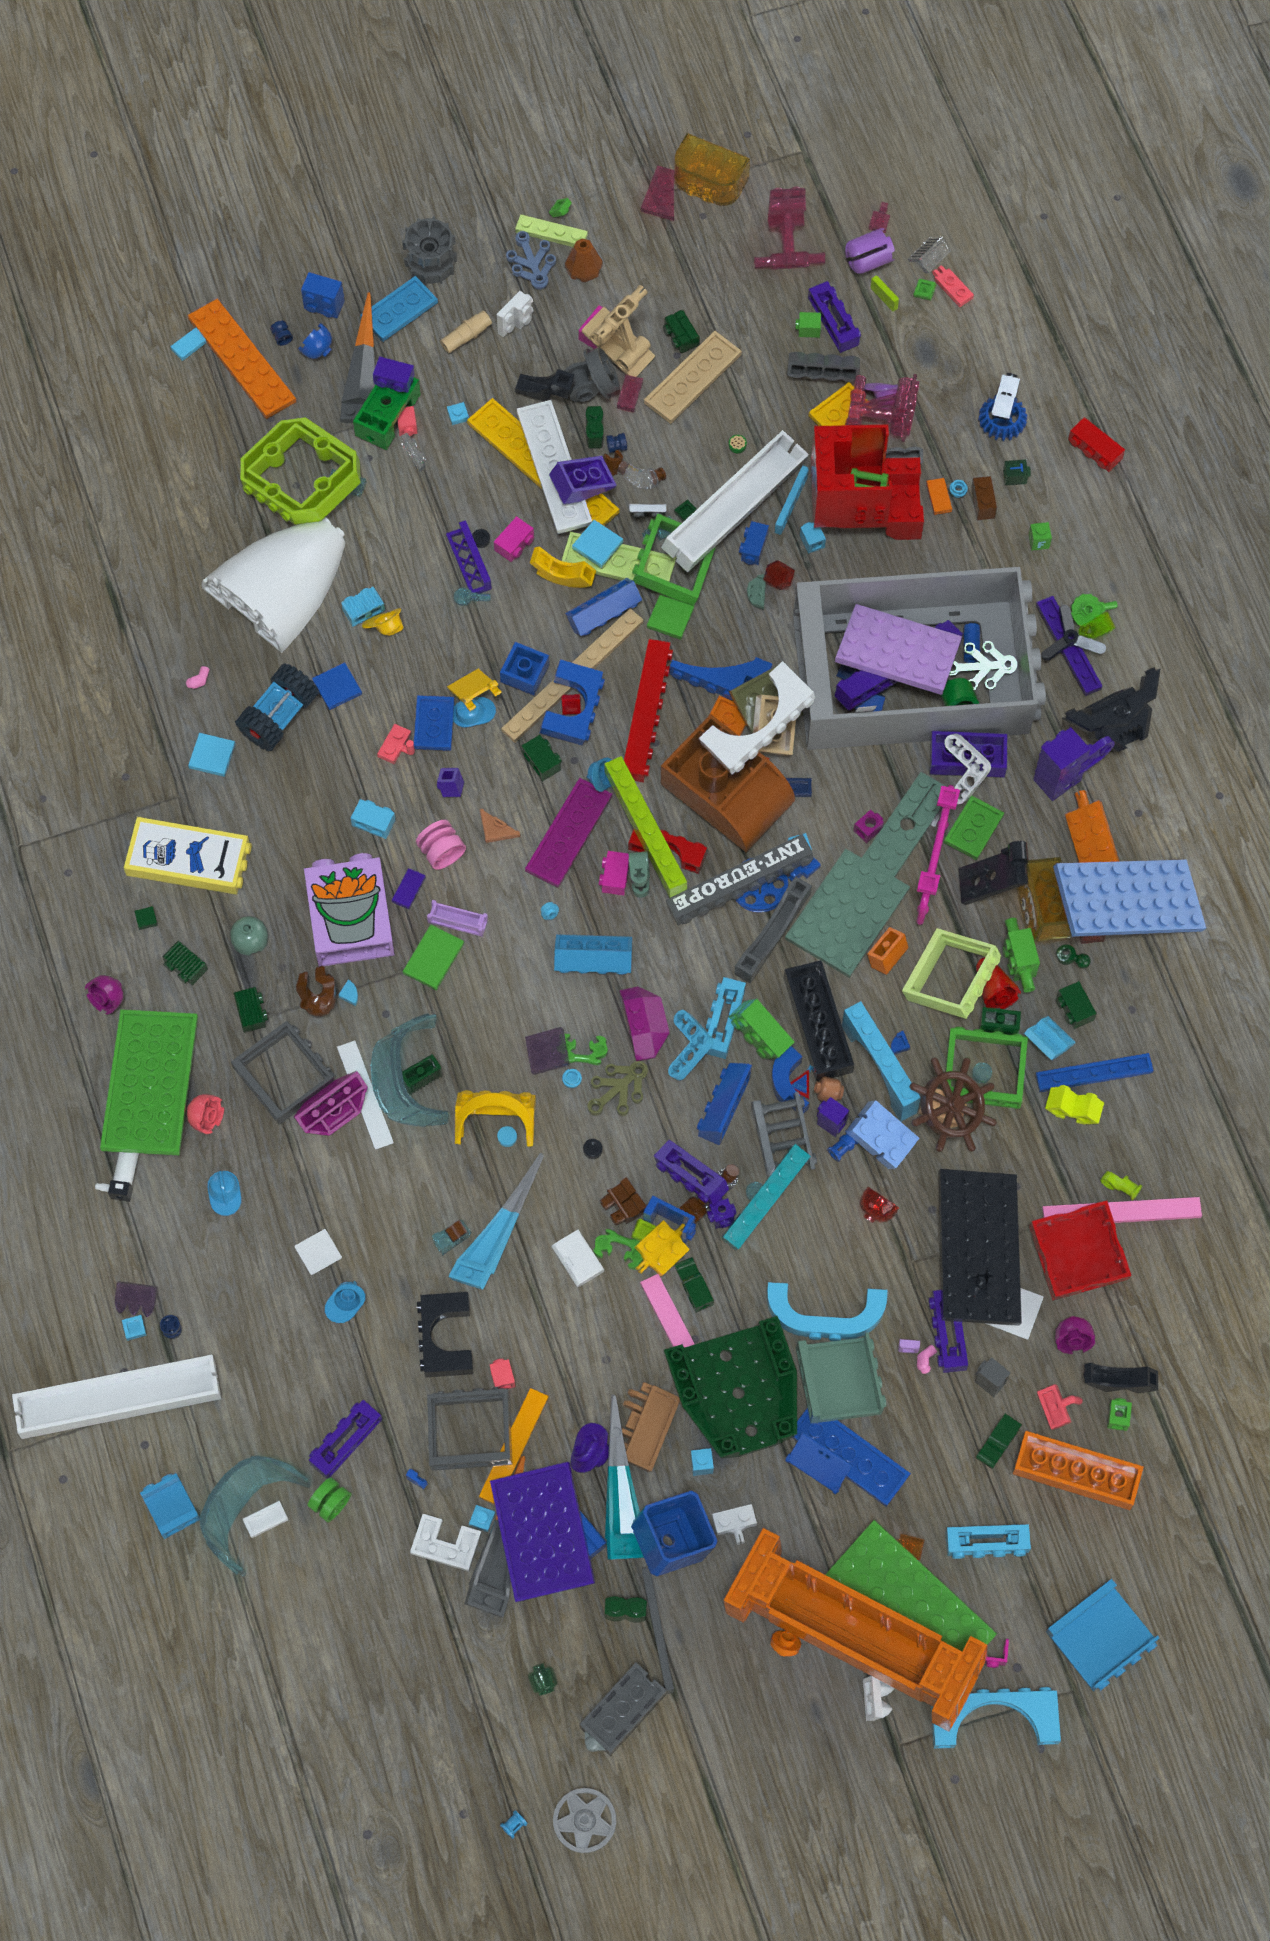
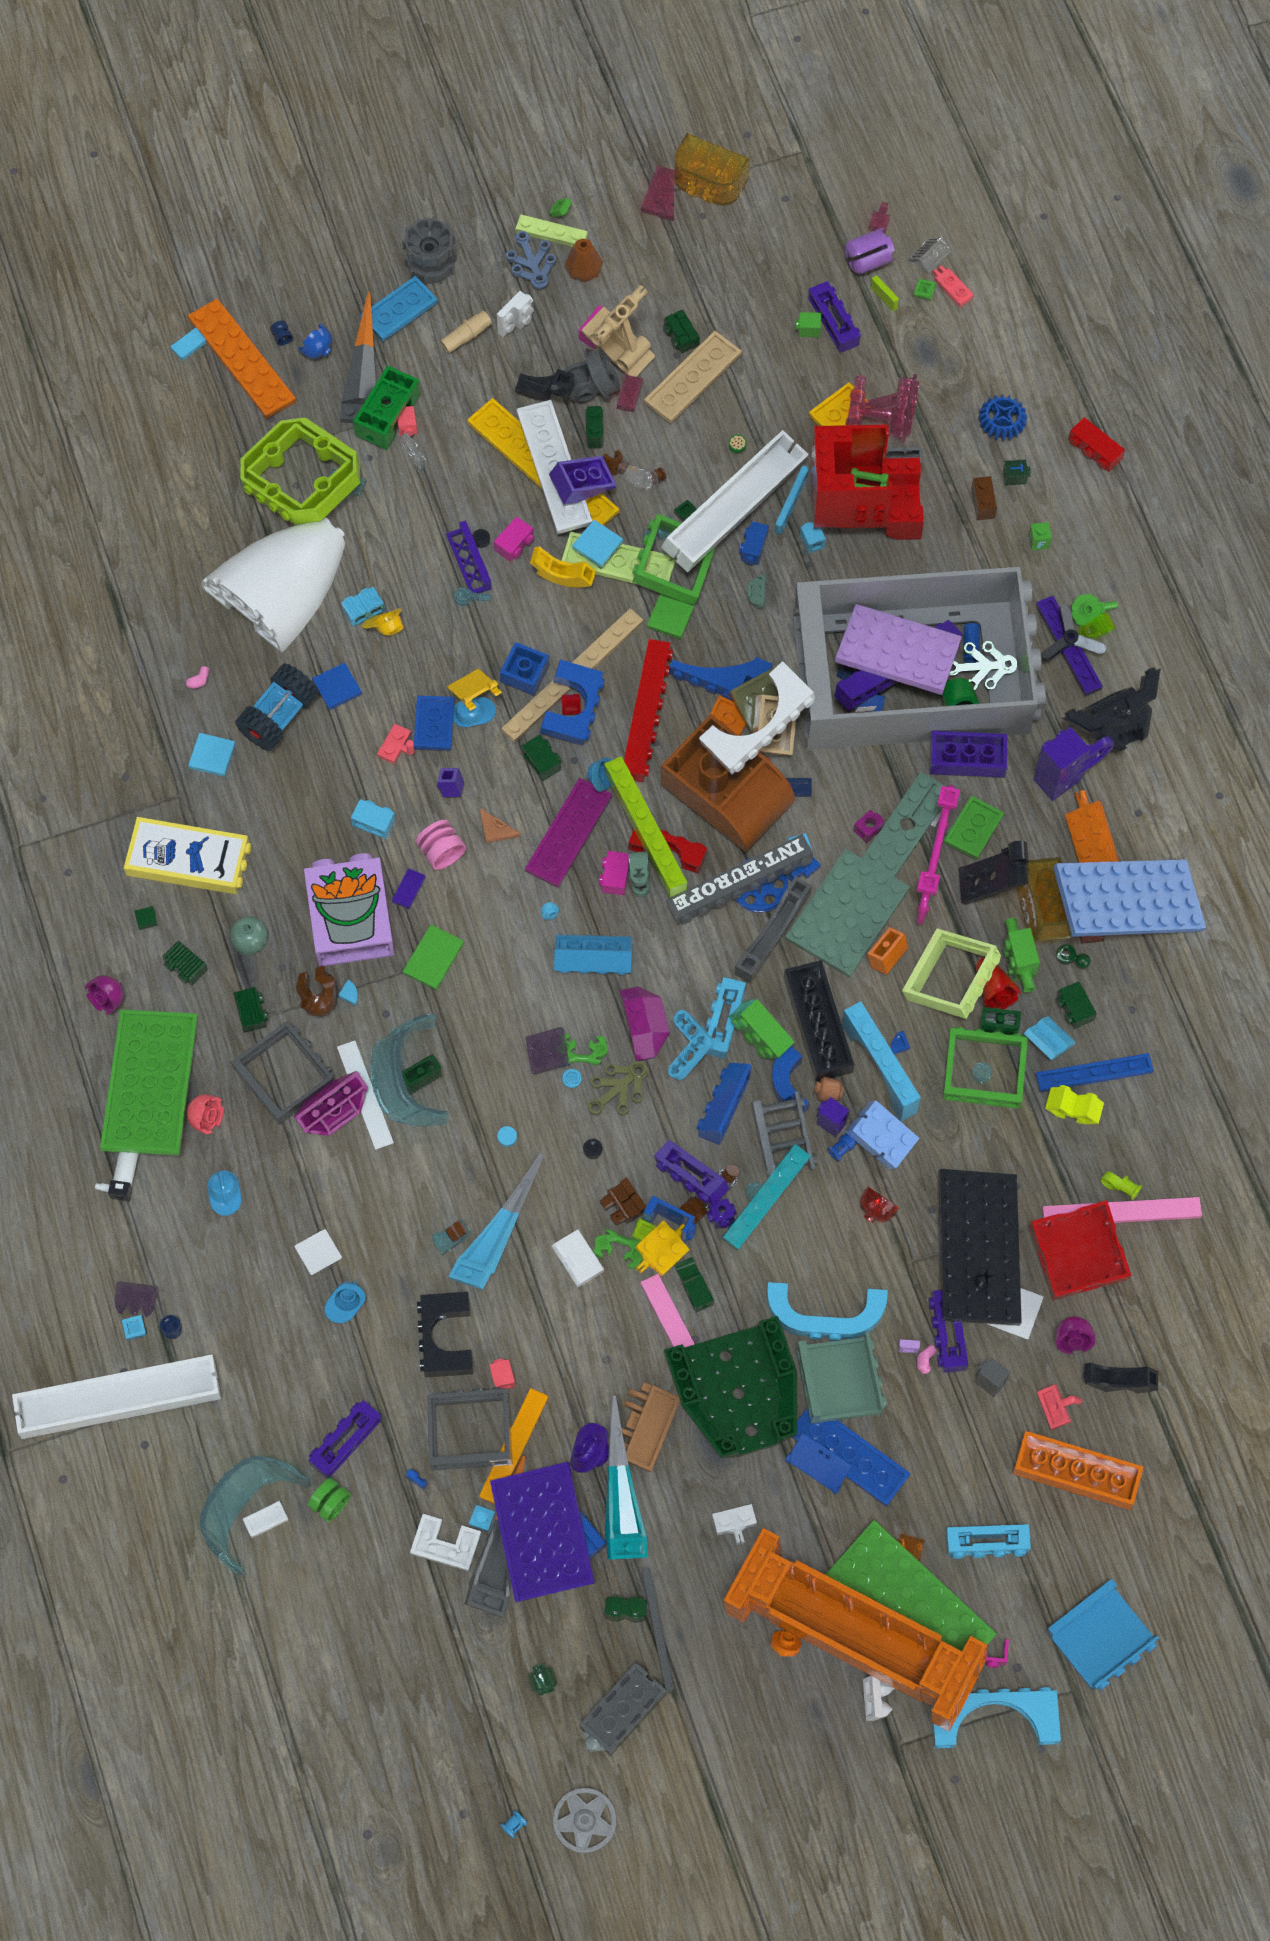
(169, 1505): dark azure panel -> none
(322, 295): blue brick -> none
(393, 374): dark purple brick -> none
(457, 413): medium azure plate -> none
(457, 919): lavender container -> none
(495, 1104): yellow piece -> none
(604, 607): brick -> none
(616, 443): dark blue wheel -> none
(639, 510): plate -> none
(681, 1520): blue plate -> none
(702, 1462): medium azure brick -> none
(778, 575): clear red panel -> none
(786, 212): clear pink plate -> none
(801, 1083): piece -> none
(819, 366): dark grey brick -> none
(881, 389): medium lavender piece -> none
(939, 496): orange tile -> none
(946, 1109): reddish brown brick -> none
(958, 484): medium azure plate -> none
(973, 769): white beam -> none
(998, 1441): dark green piece -> none
(1006, 396): arch -> none
(1122, 1406): bright green brick -> none

